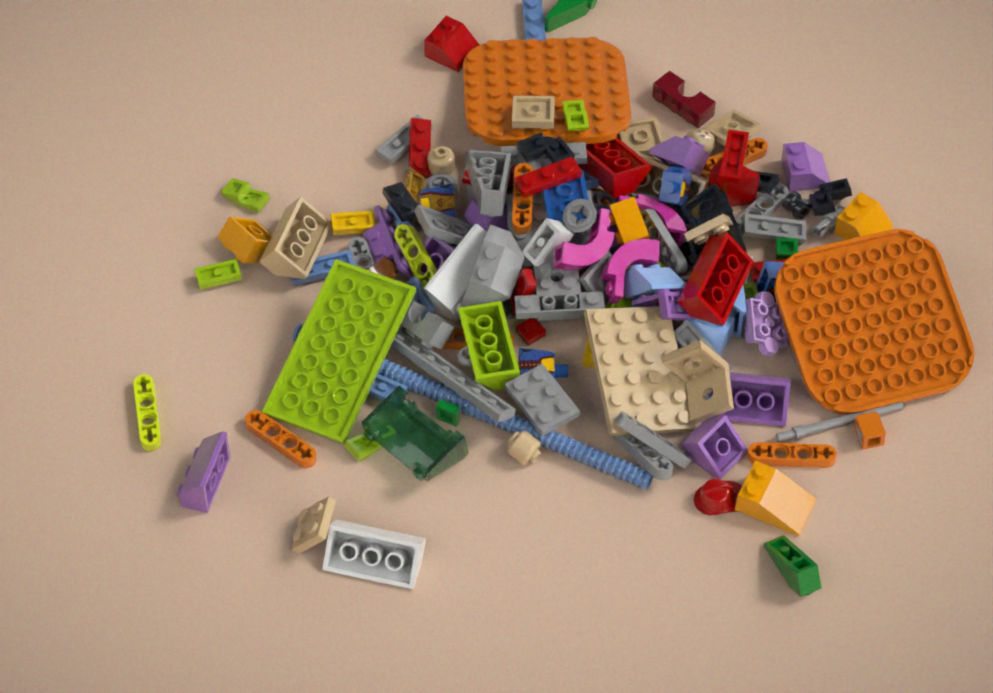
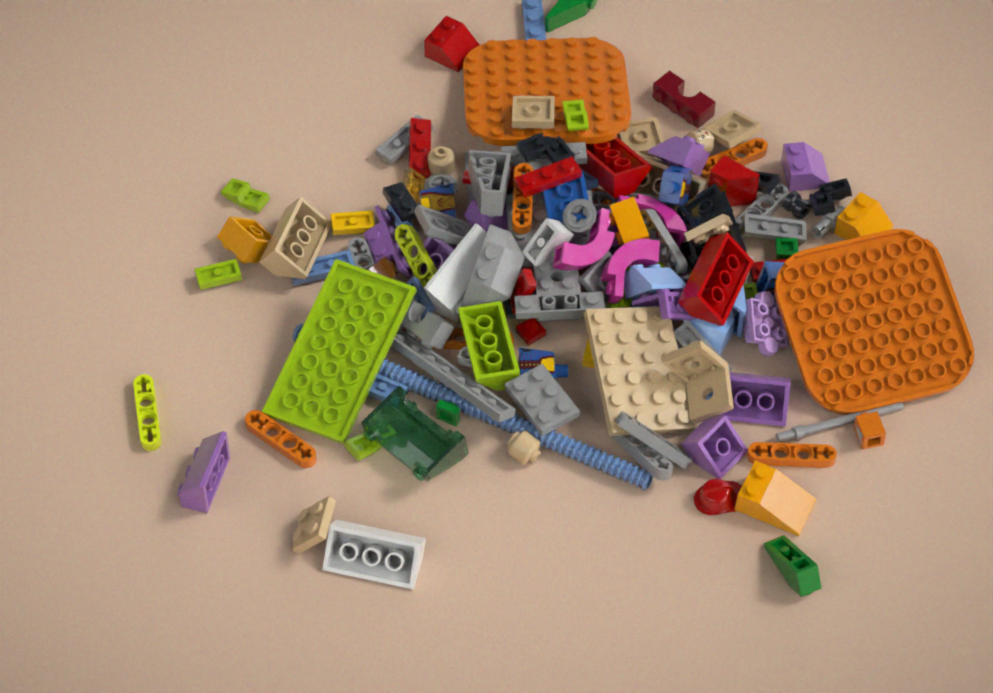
(733, 156): red plate -> none

